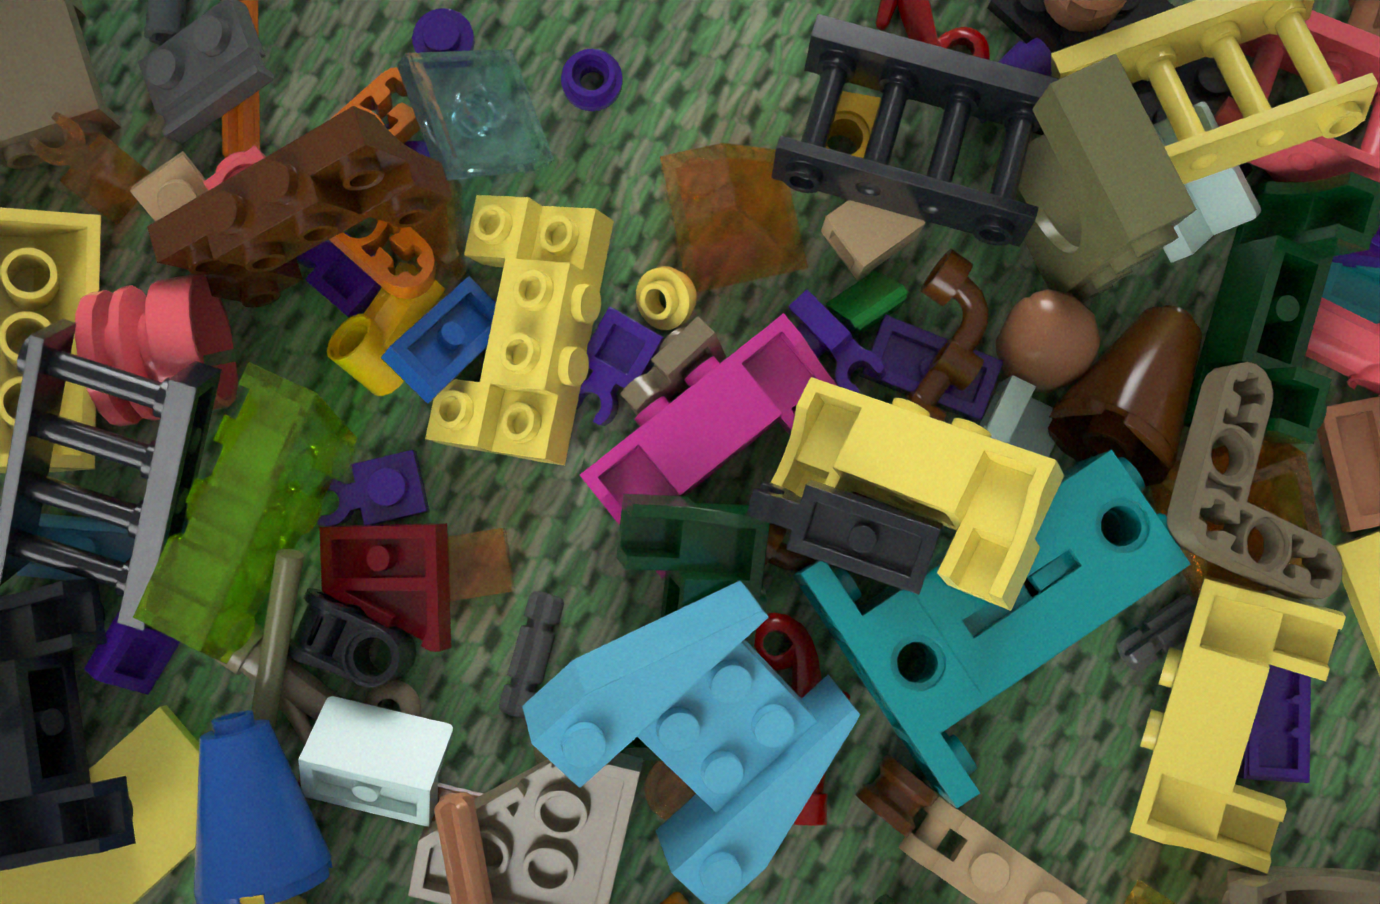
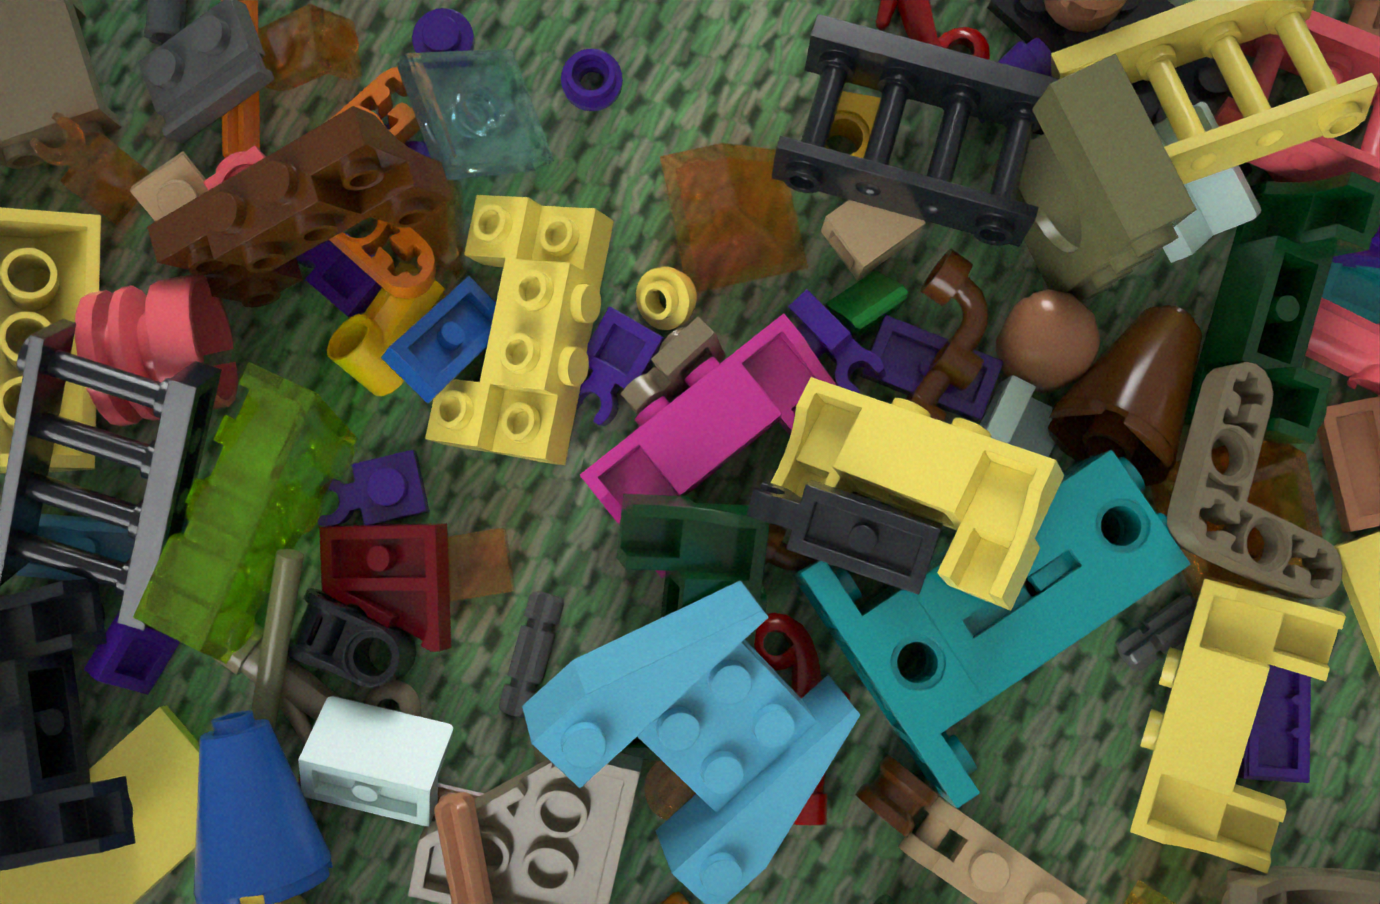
(309, 46): none -> clear orange bracket

